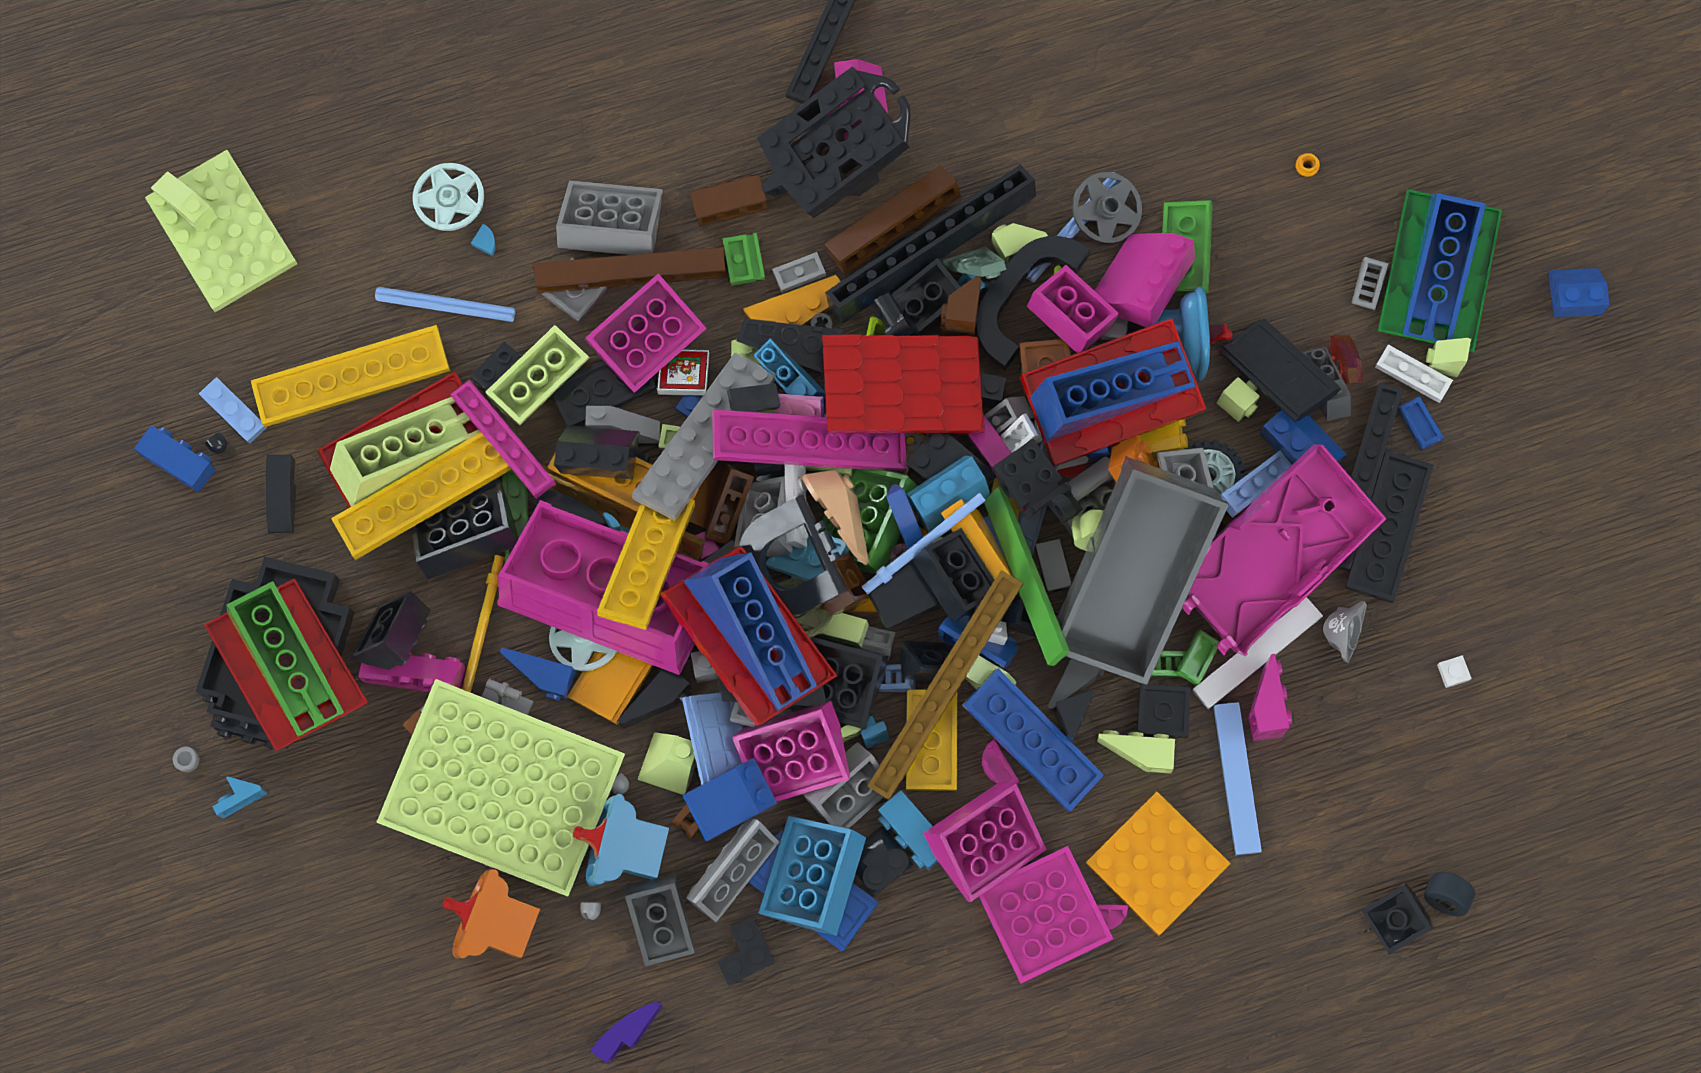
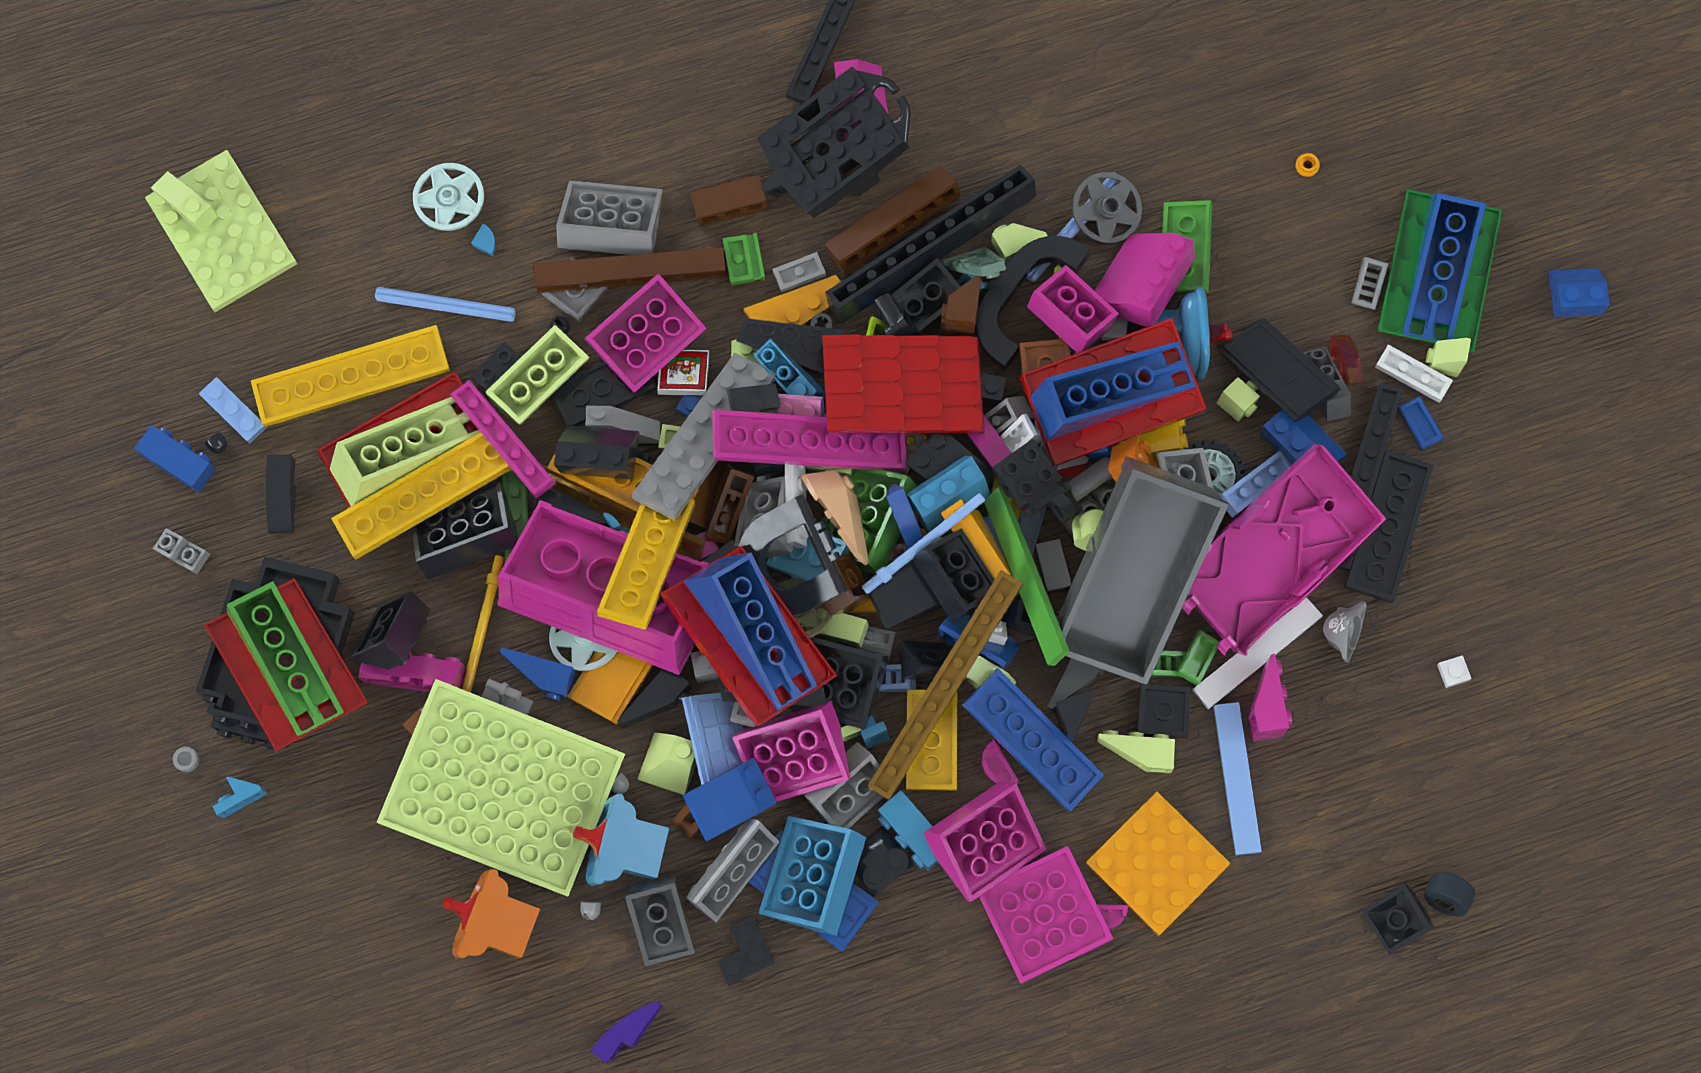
(181, 551): none -> light grey slope
(563, 320): none -> black hinge

